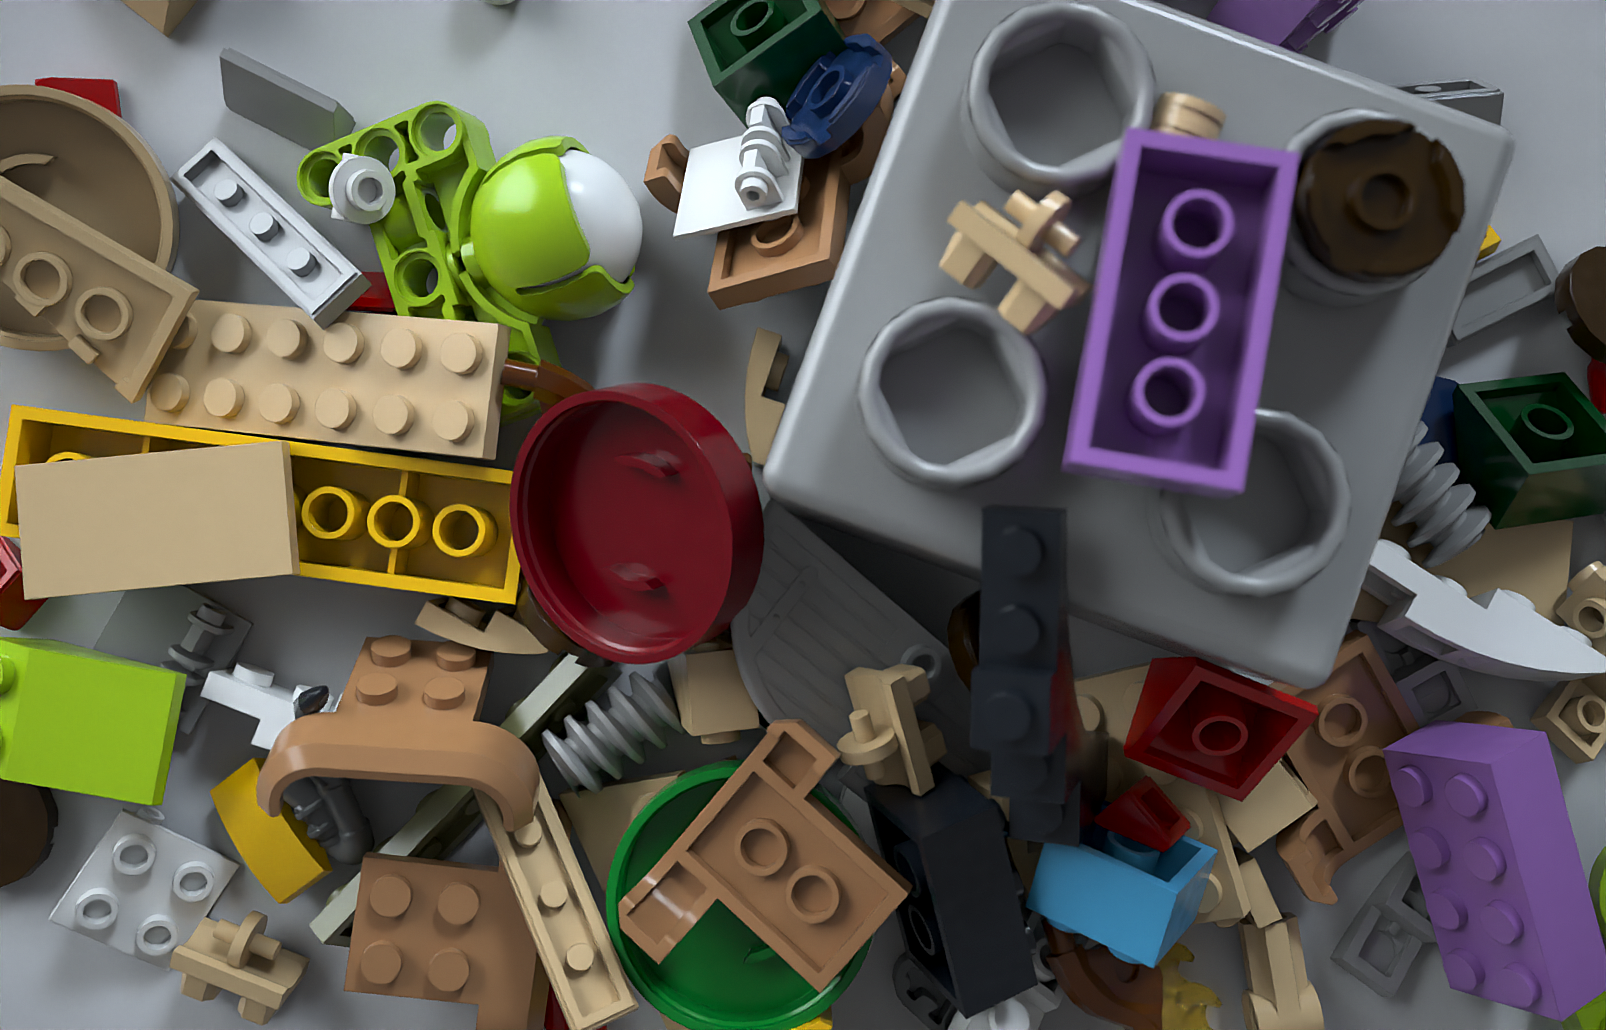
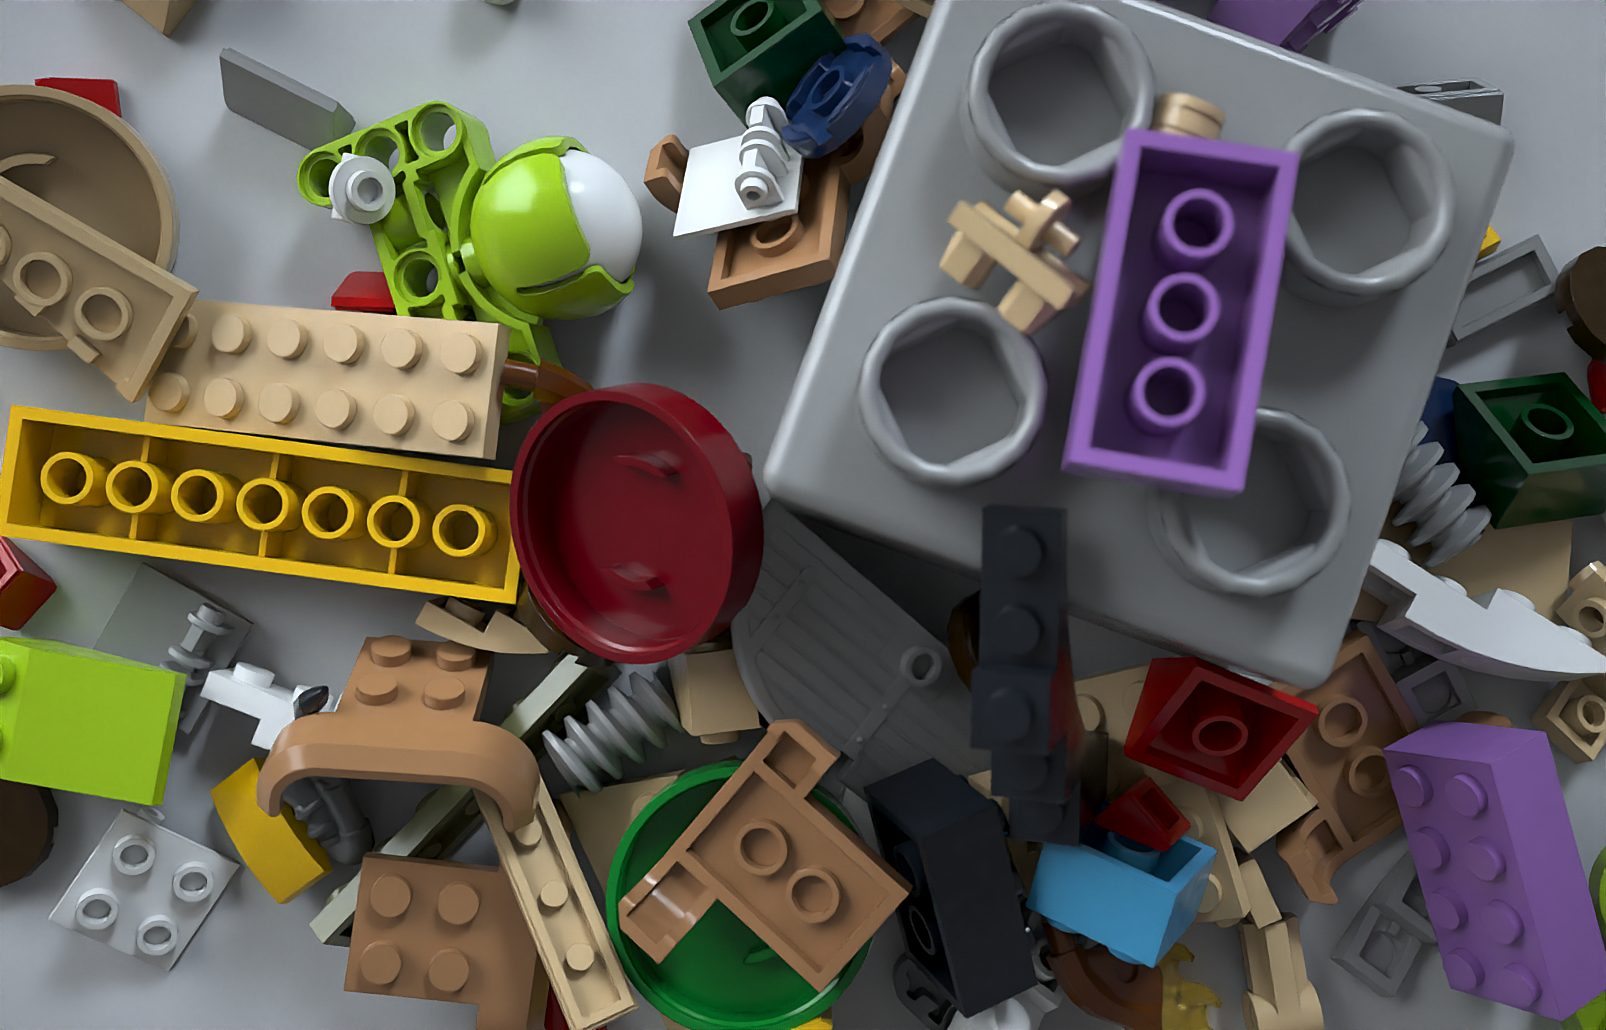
(156, 520): tan tile -> none
(241, 962): tan hips -> none
(271, 233): tile -> none
(762, 414): tan slope -> none
(885, 728): tan hips -> none
(1380, 201): dark brown tile -> none

